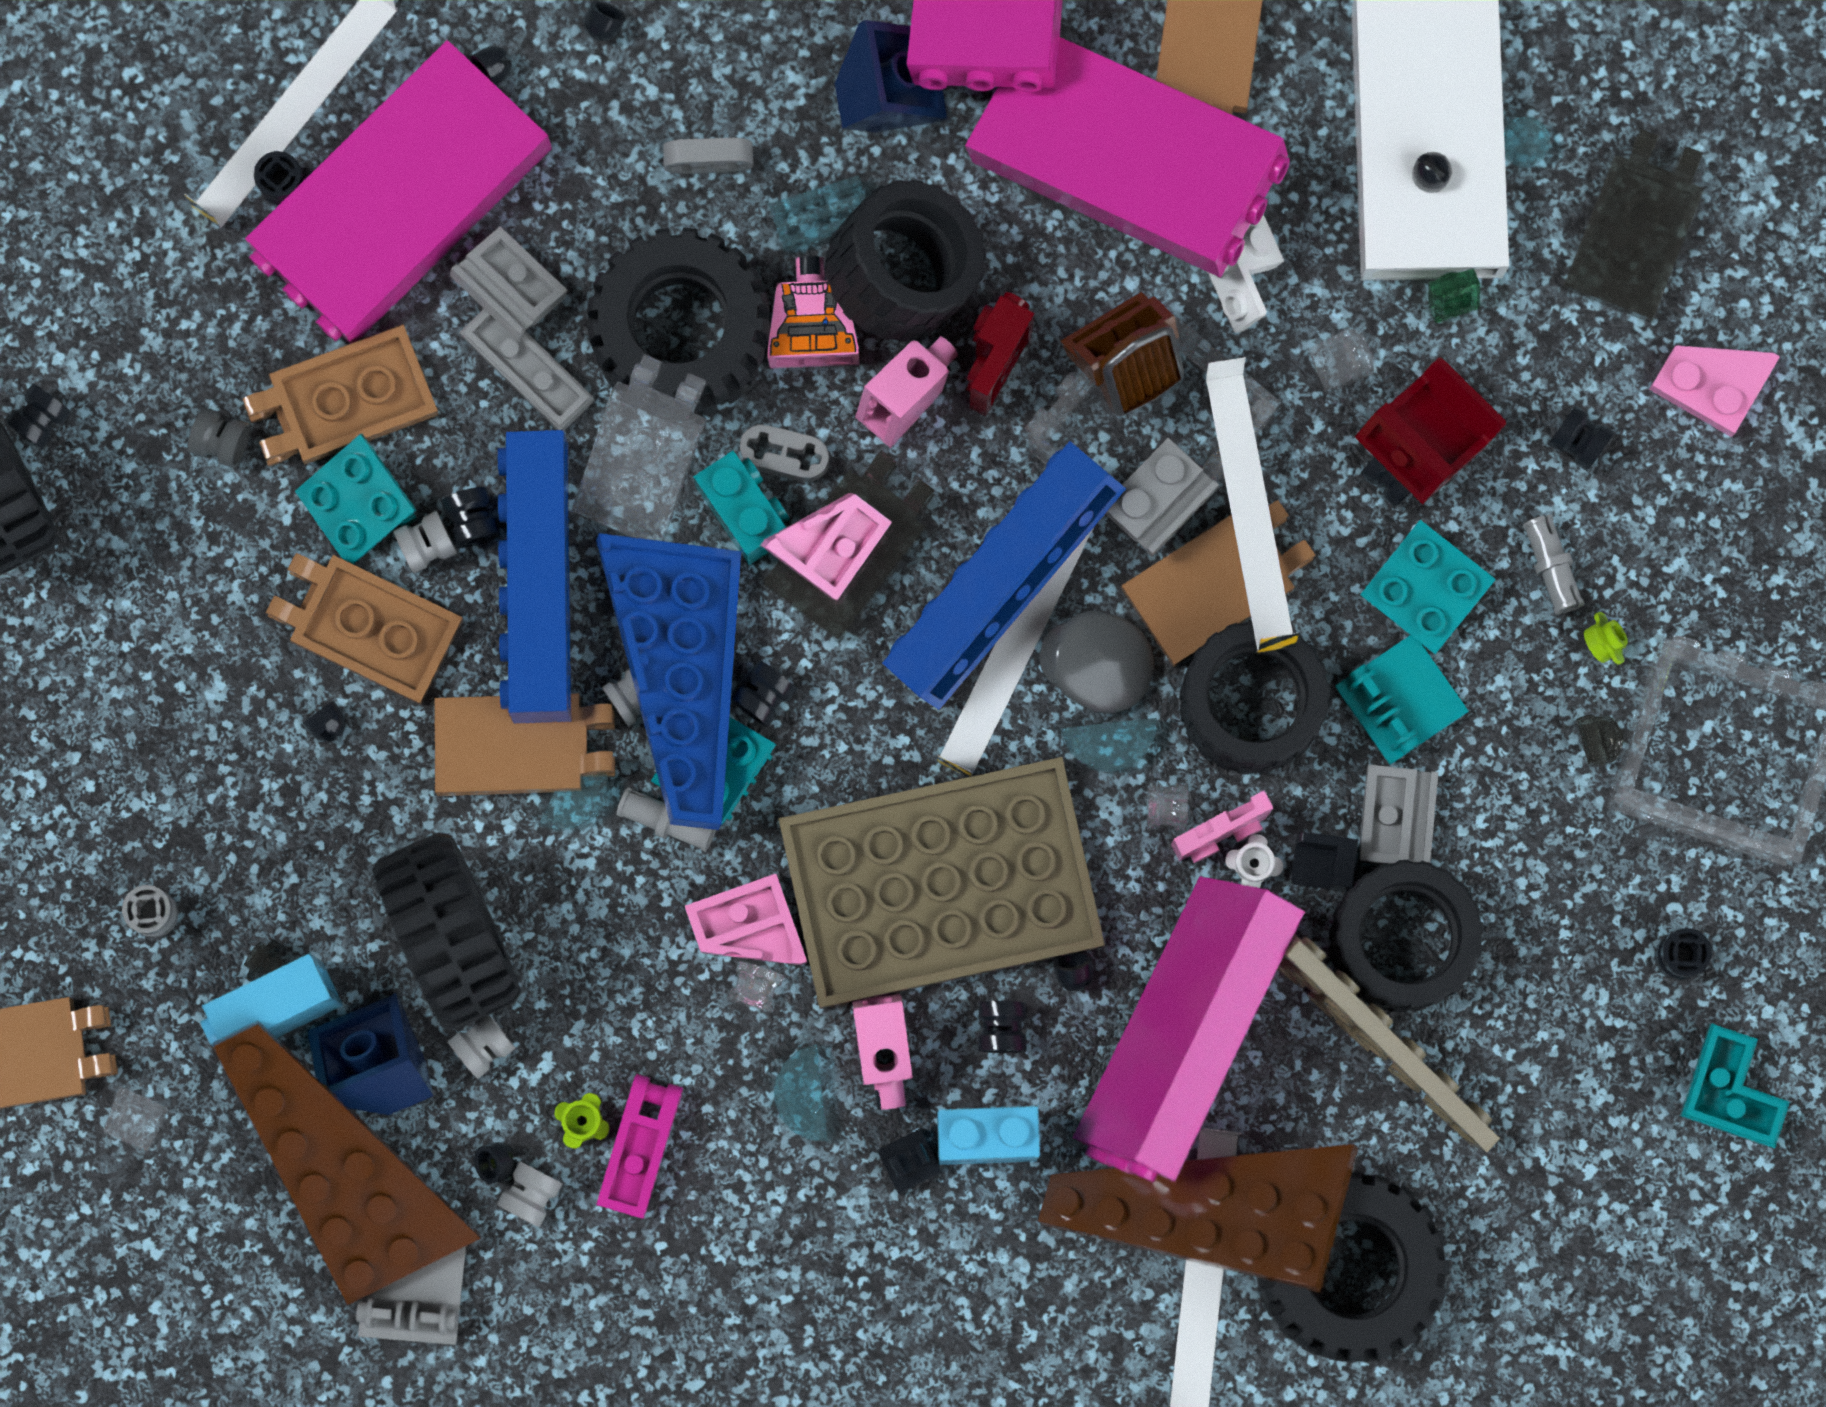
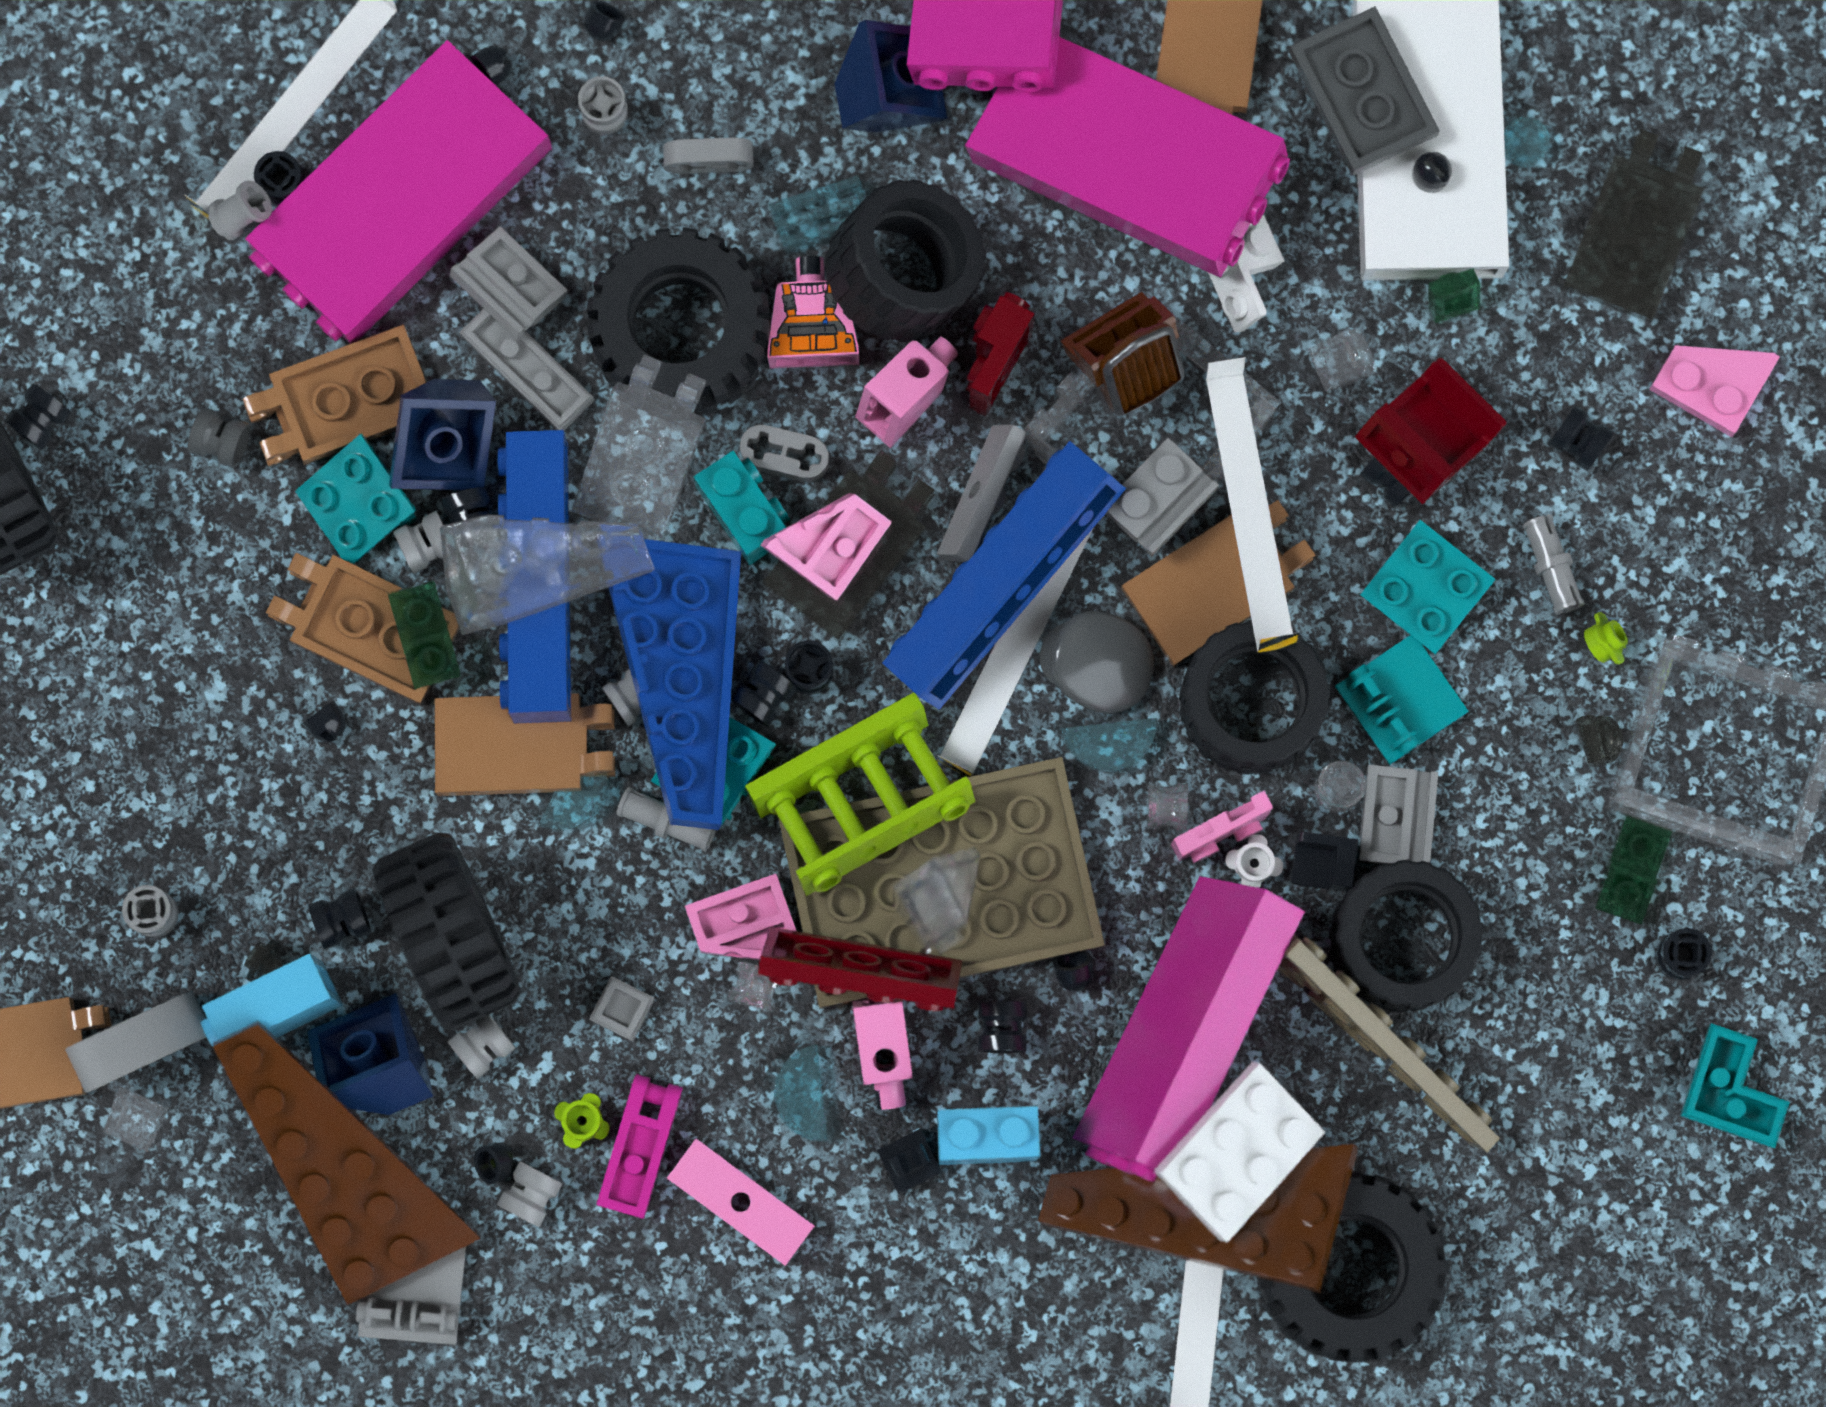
(137, 1041): none -> light grey beam
(245, 206): none -> light grey bush
(339, 918): none -> black wheel
(424, 634): none -> clear green slope
(443, 436): none -> dark blue slope
(520, 567): none -> clear wedge
(601, 95): none -> light grey wheel
(622, 1008): none -> light grey tile
(715, 1184): none -> bright pink tile
(806, 659): none -> black wheel
(860, 748): none -> lime fence
(860, 967): none -> dark red plate
(938, 899): none -> clear wedge
(983, 492): none -> light grey tile
(1239, 1151): none -> white plate
(1342, 777): none -> clear wheel
(1363, 91): none -> dark grey plate
(1633, 869): none -> clear green slope

